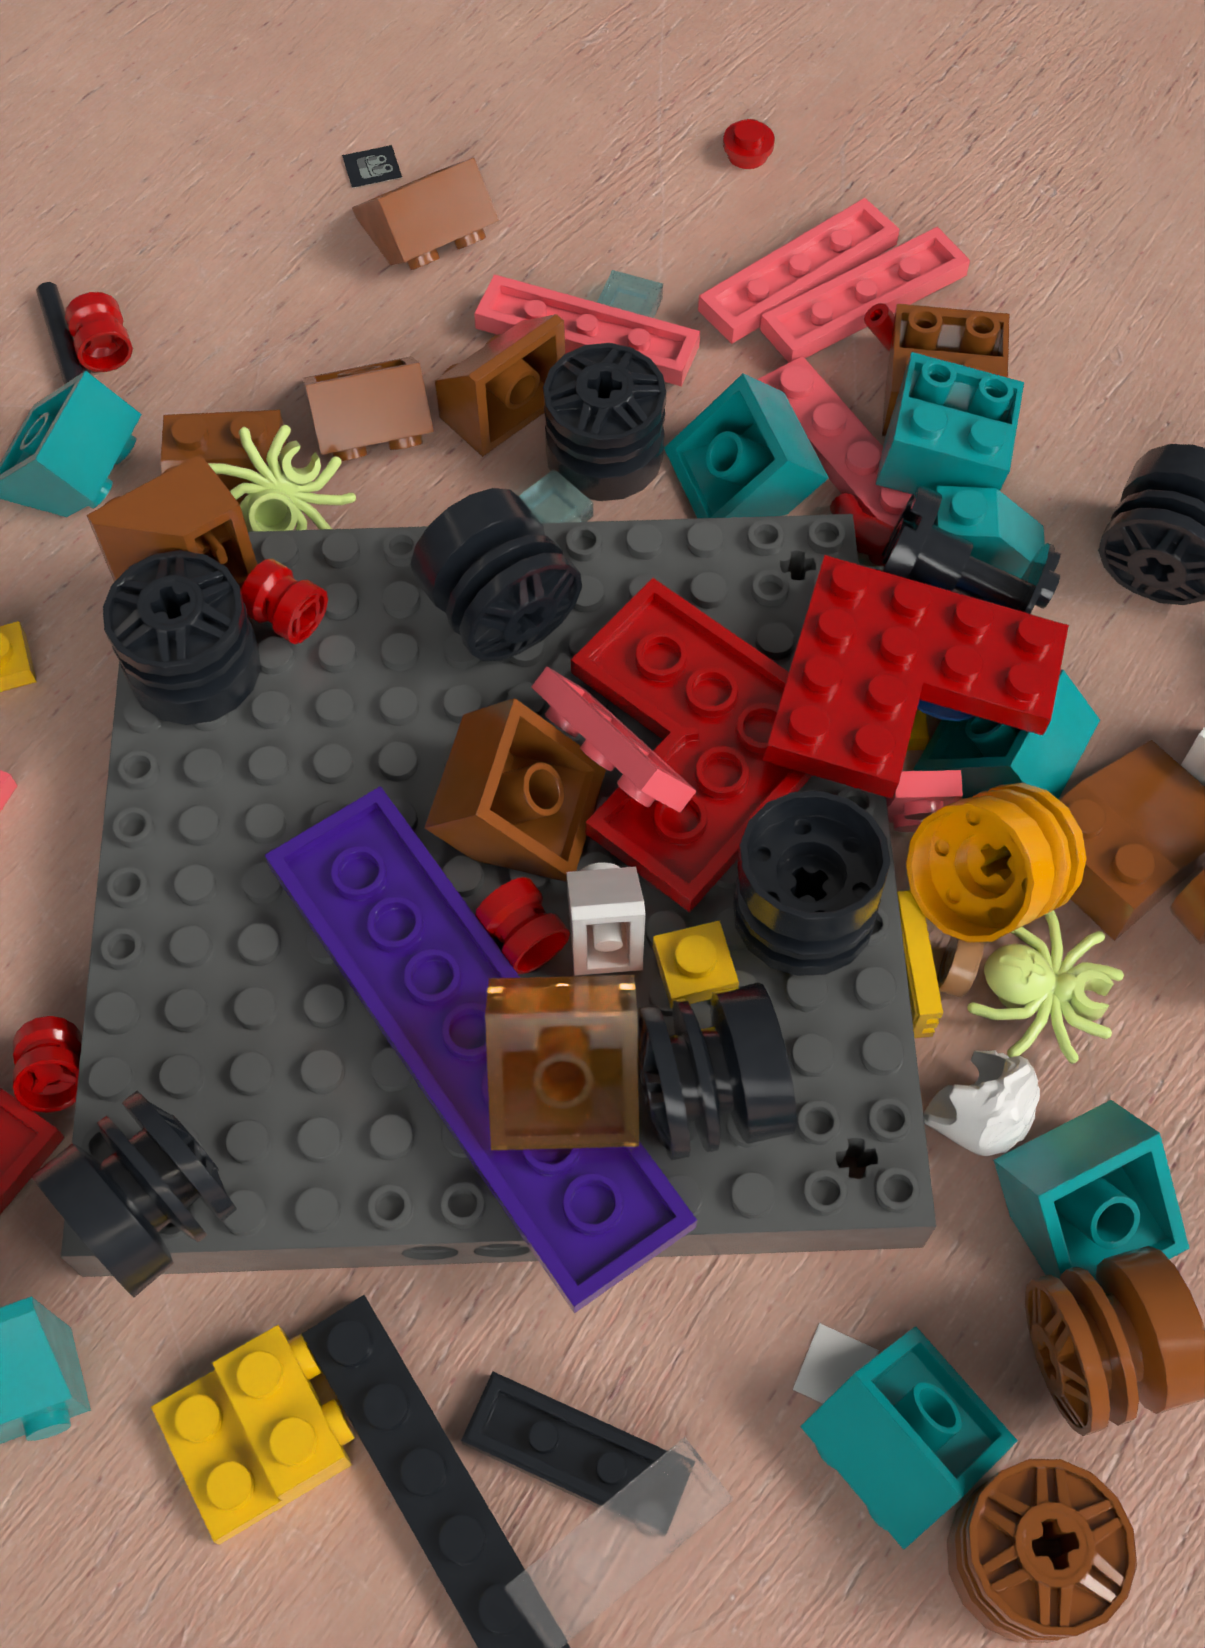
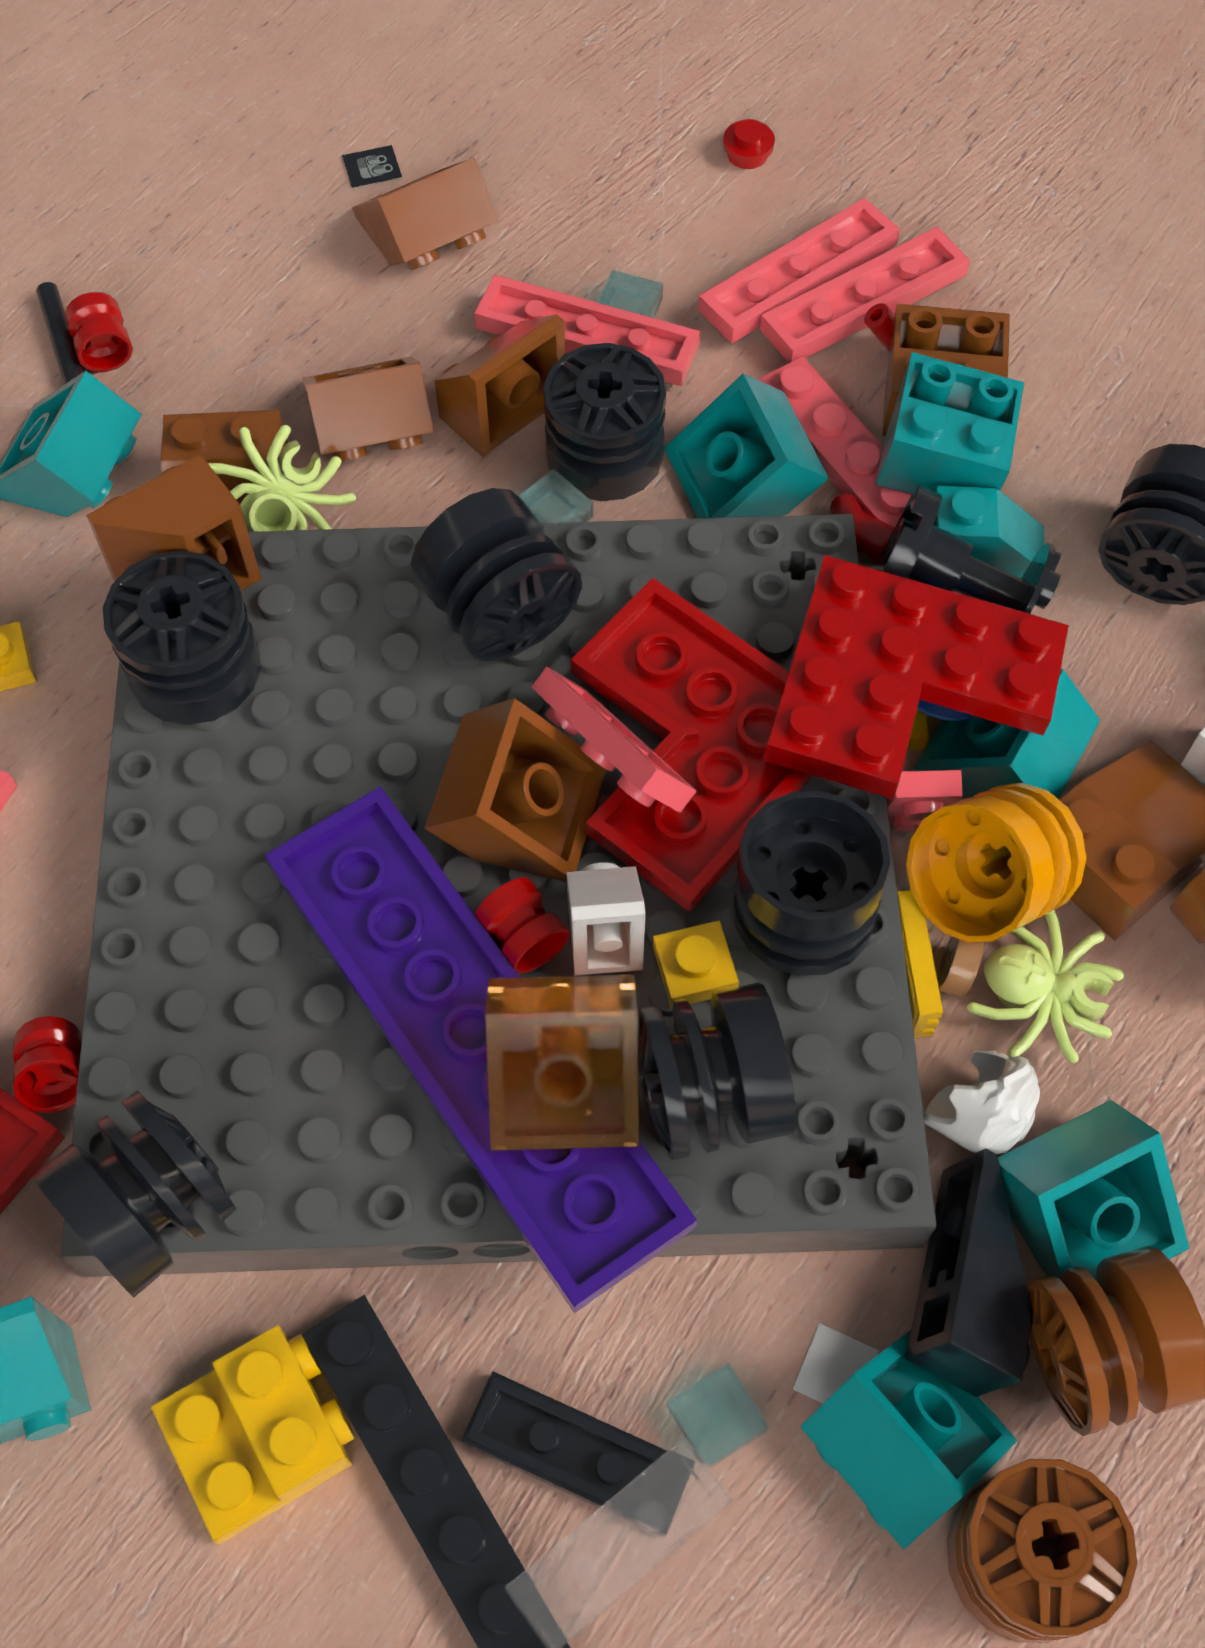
(288, 604): red wheel -> none
(717, 1416): none -> clear light blue tile
(972, 1291): none -> black slope

